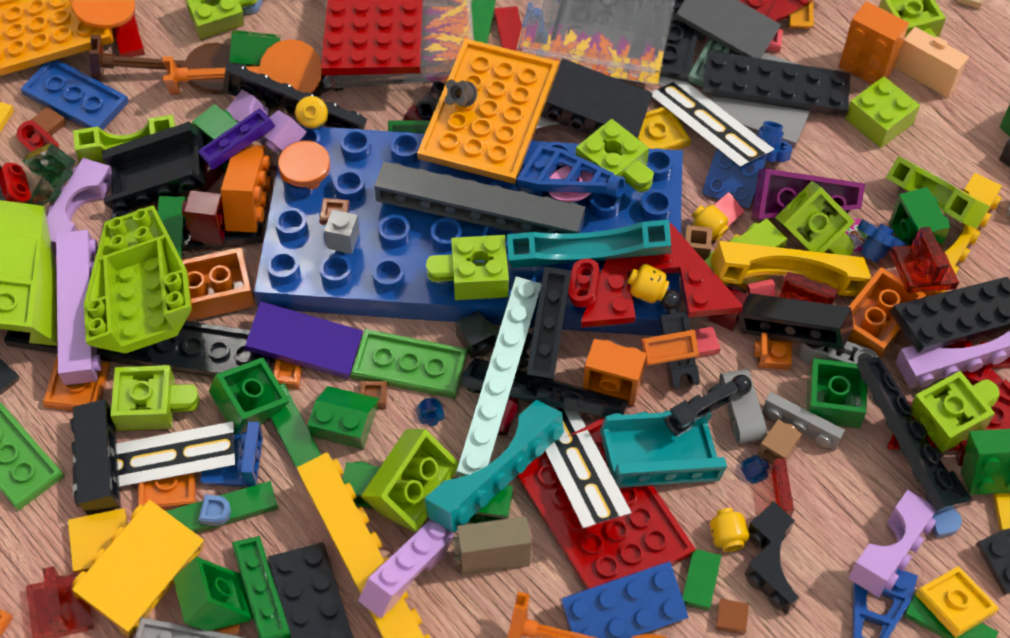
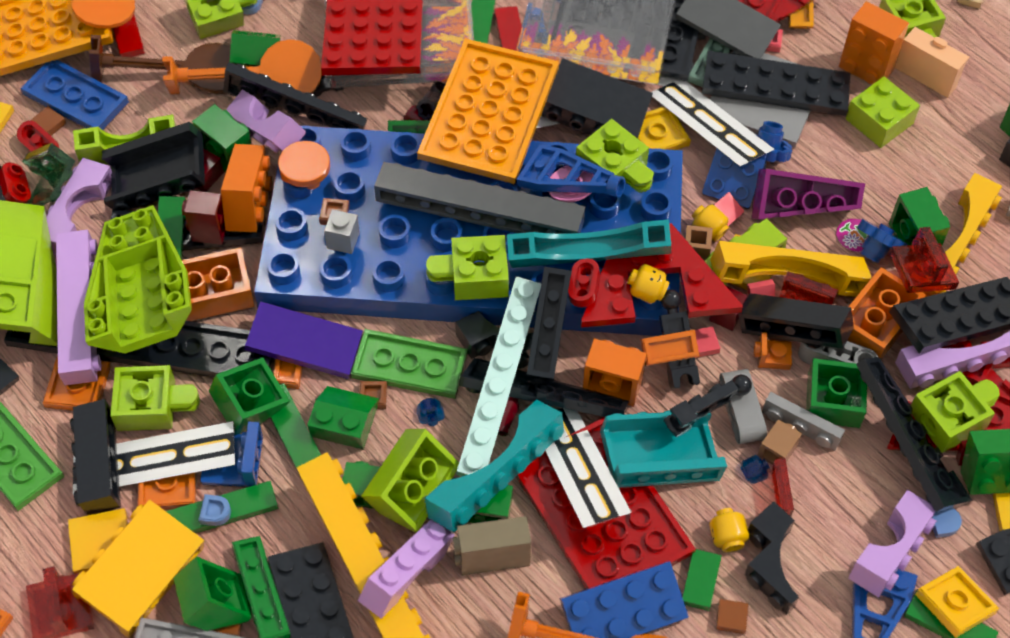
(236, 139): dark purple tile -> none
(311, 112): yellow head -> none
(462, 93): dark grey brick -> none
(818, 221): lime brick -> none
(950, 198): lime arch -> none

